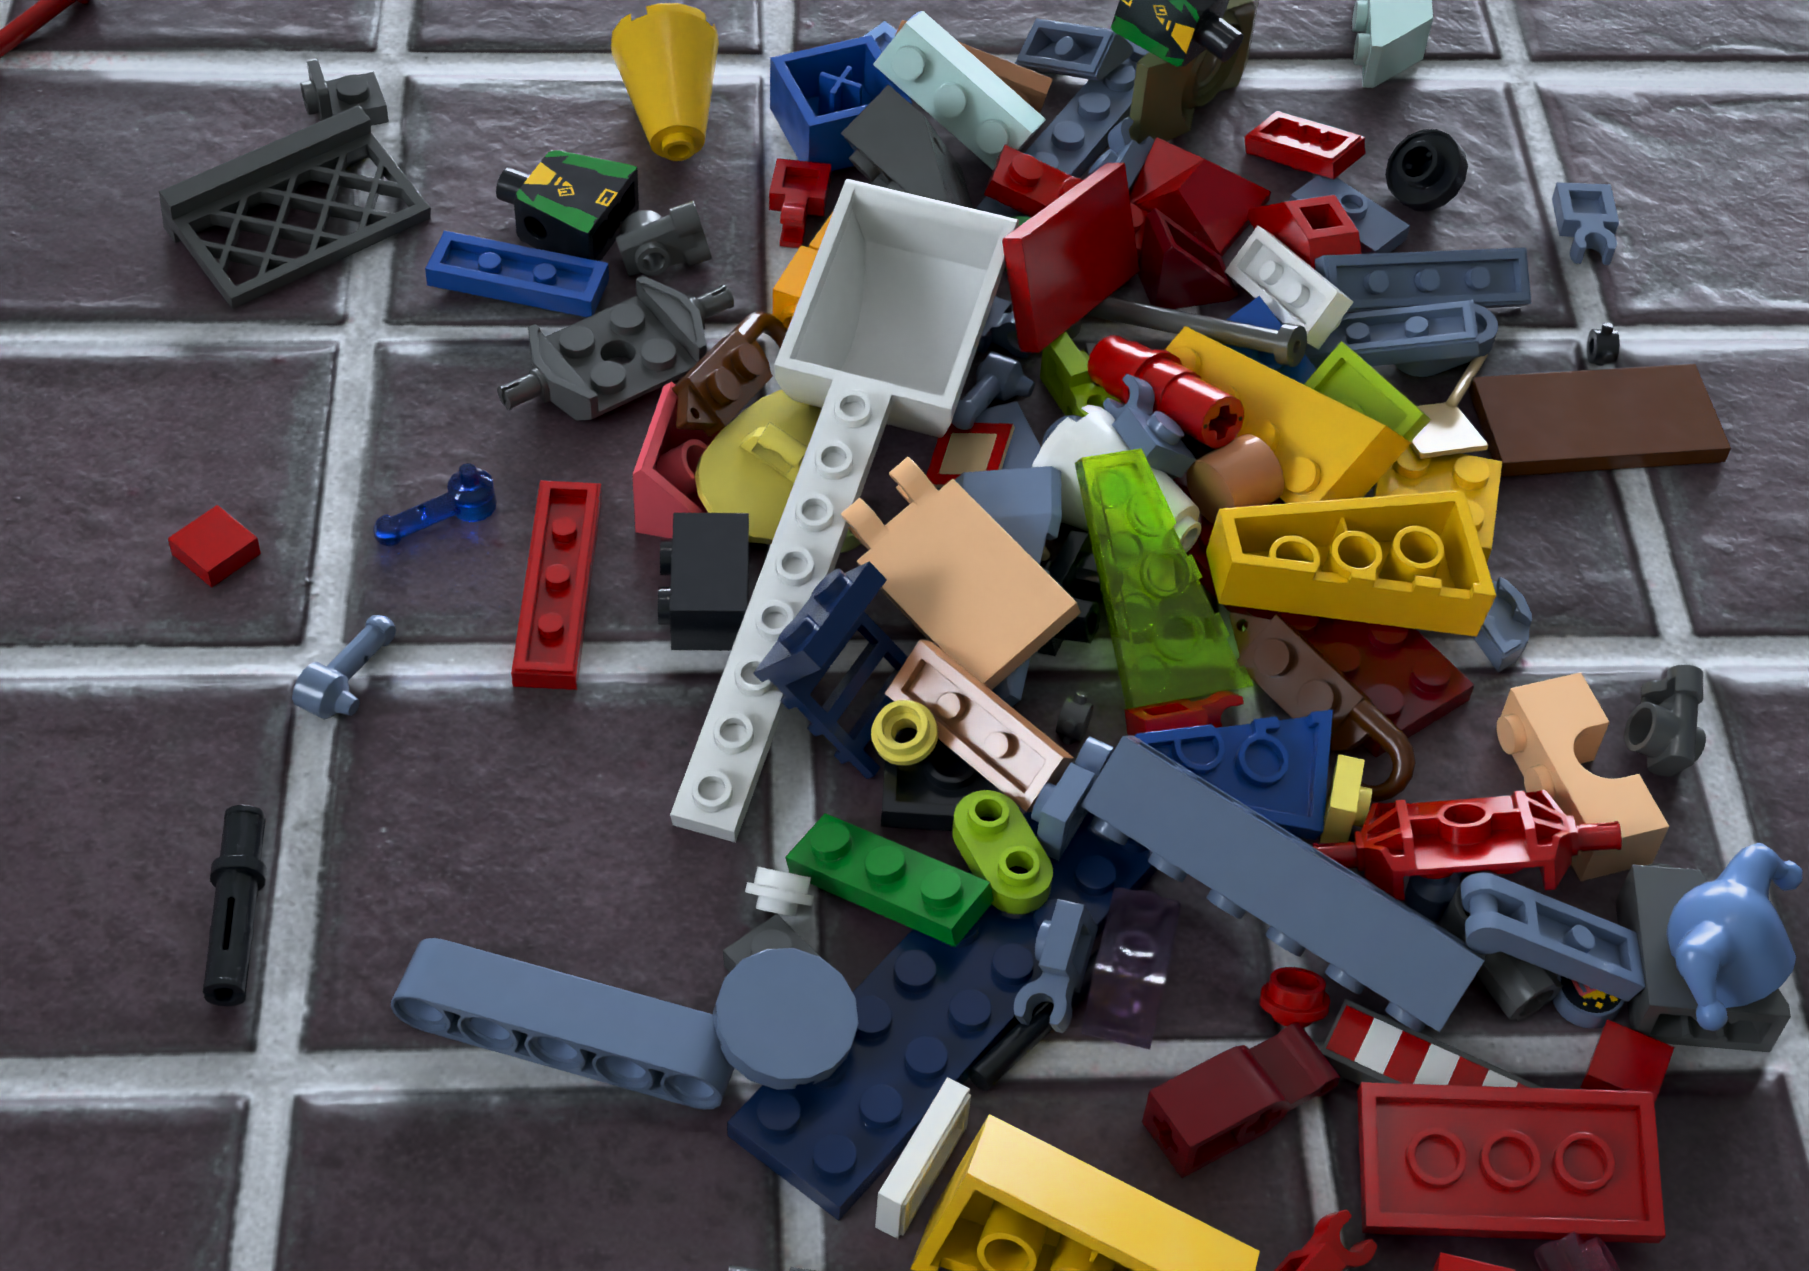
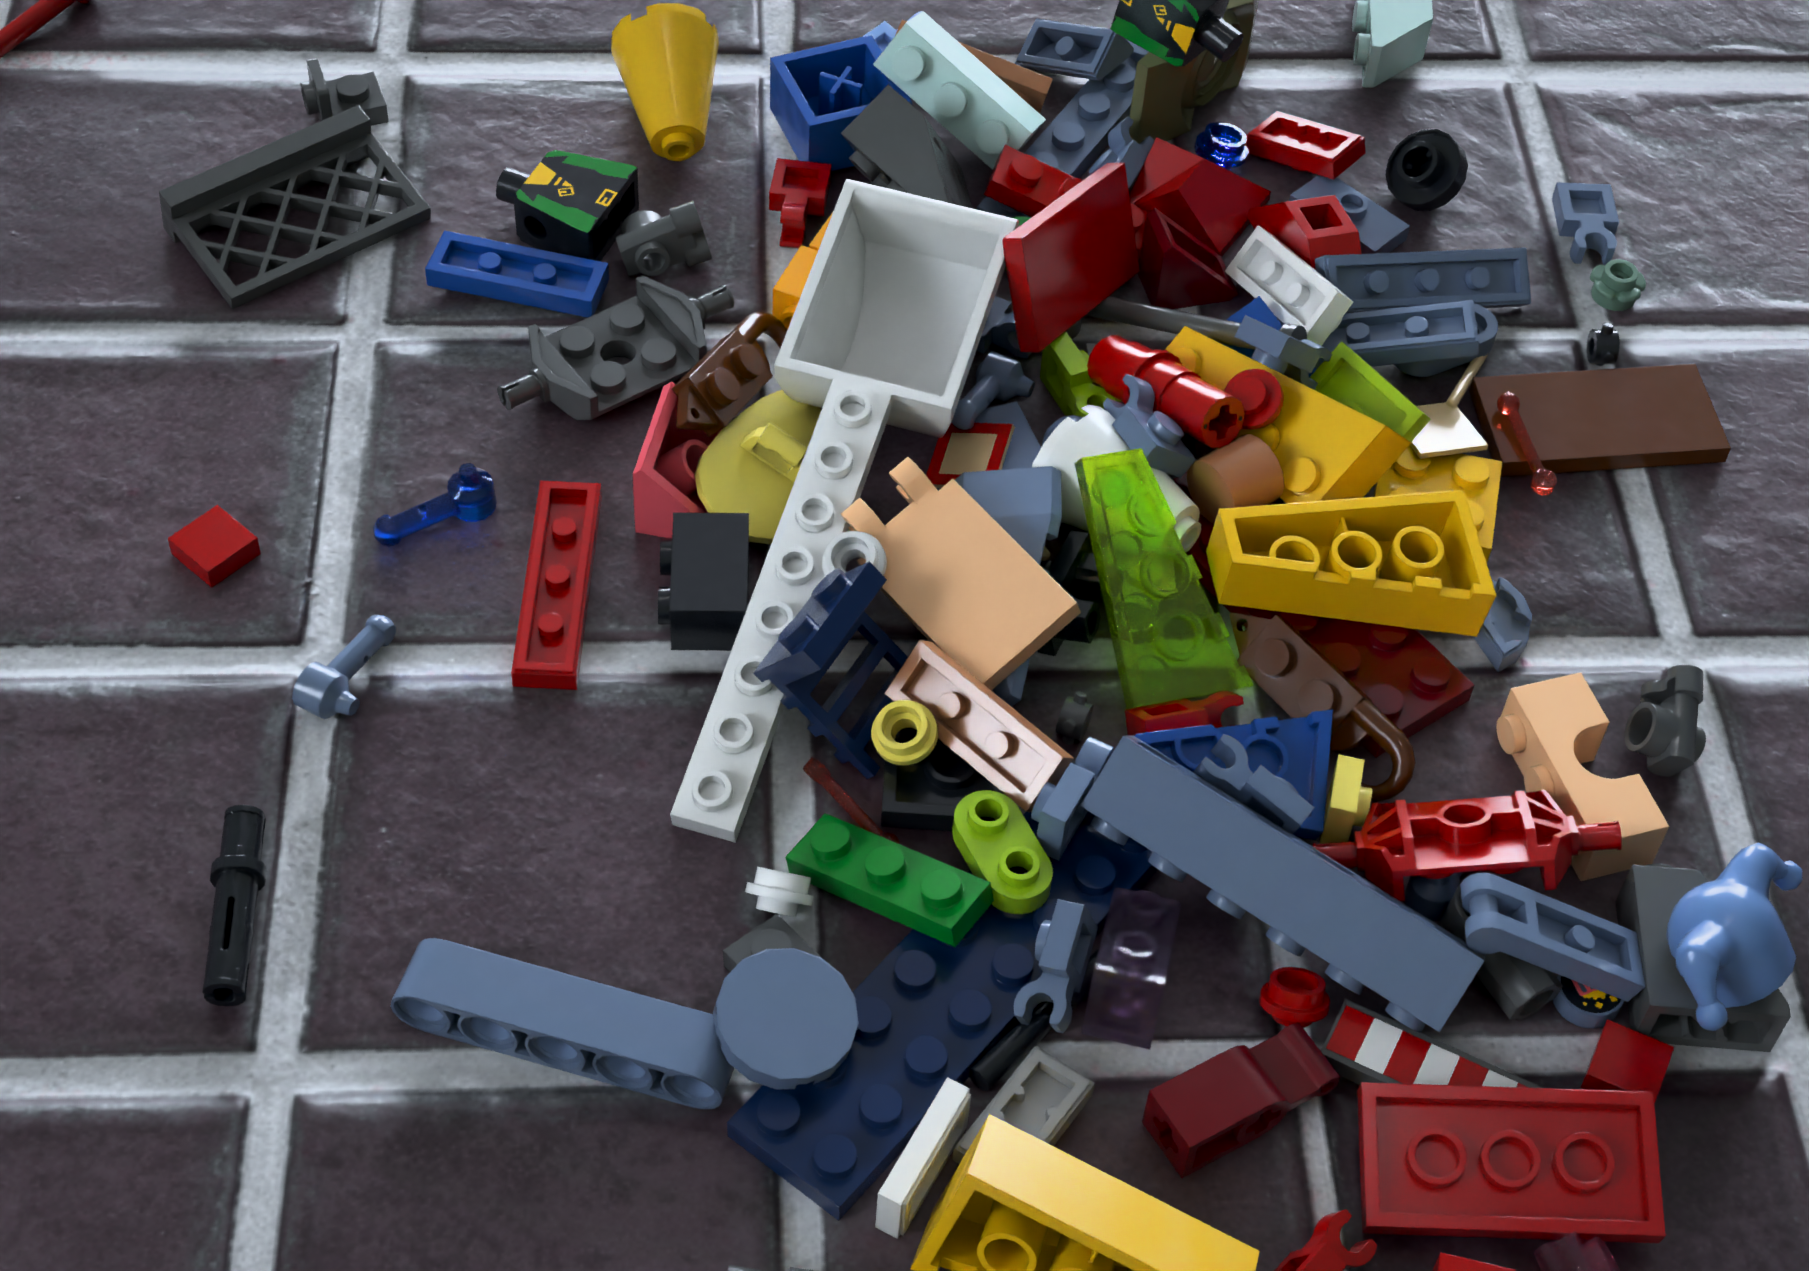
(821, 775): none -> clear red hinge
(850, 546): none -> white plate
(1037, 1098): none -> light grey plate
(1222, 145): none -> clear blue plate
(1259, 395): none -> red plate
(1259, 790): none -> sand blue plate
(1282, 352): none -> sand blue plate
(1543, 480): none -> clear red hinge
(1616, 285): none -> sand green plate

